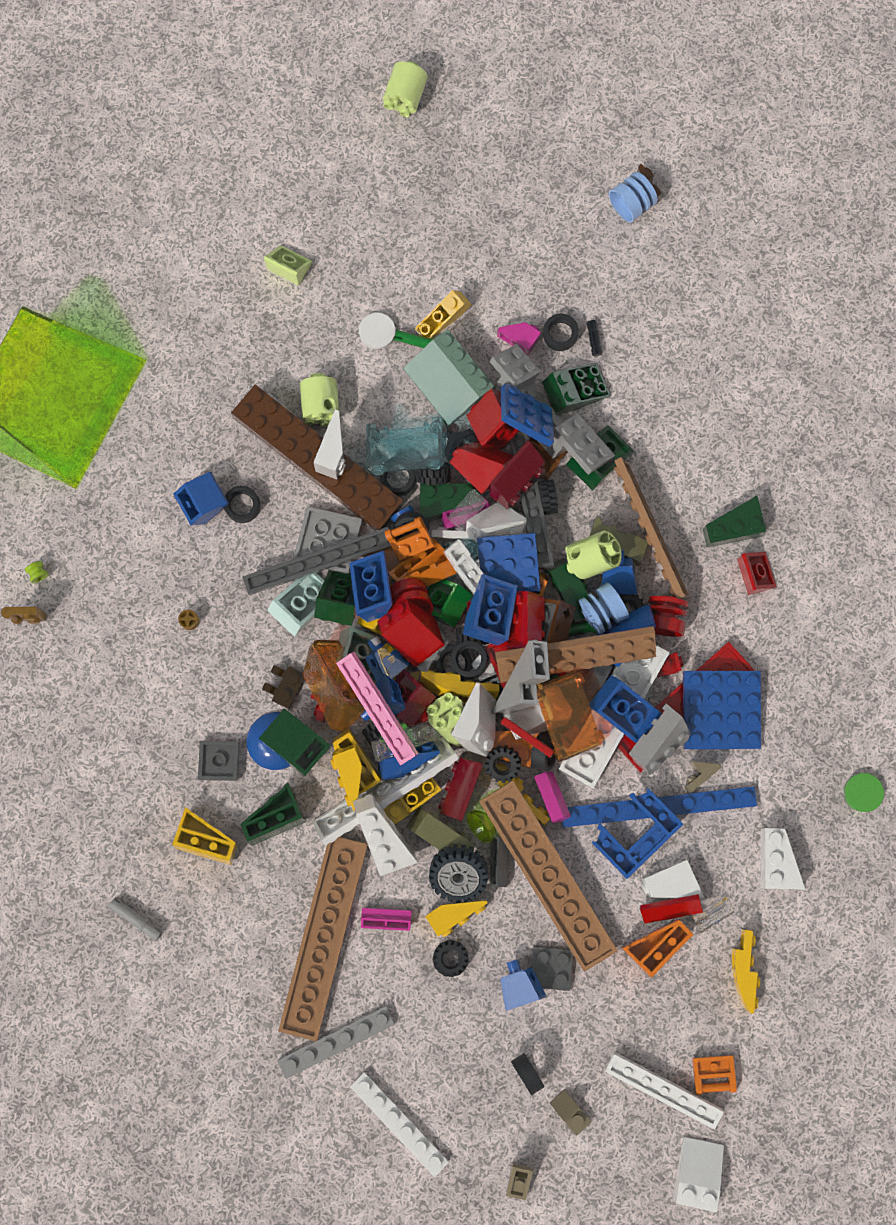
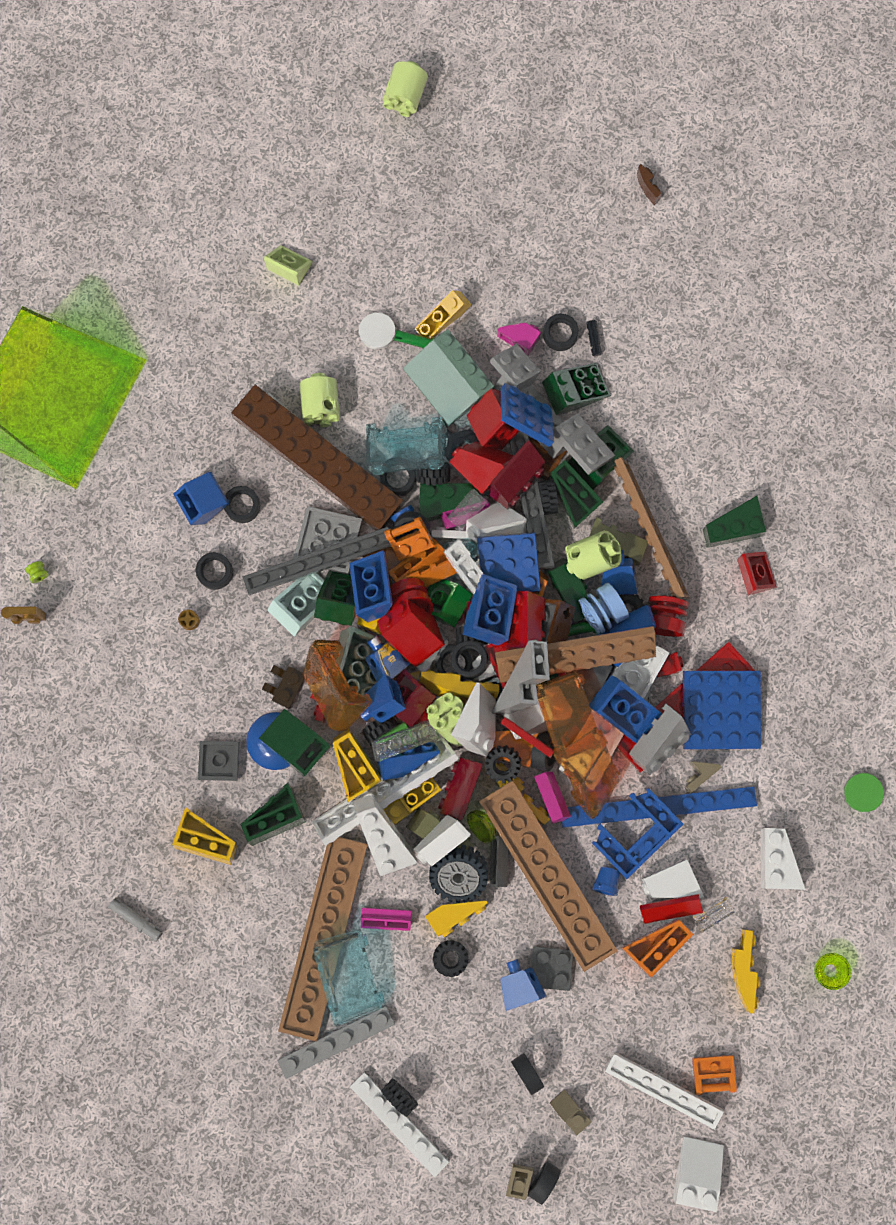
(210, 557): none -> black tyre
(330, 454): white slope -> none
(347, 976): none -> clear light blue windscreen
(349, 767): yellow slope -> none
(377, 708): bright pink plate -> none
(399, 1097): none -> black tyre
(441, 841): none -> white slope
(544, 1183): none -> black tyre
(574, 493): none -> dark green wedge
(589, 771): none -> clear orange windscreen
(607, 881): none -> blue piece
(633, 196): light blue wheel -> none
(842, 974): none -> clear neon green piece

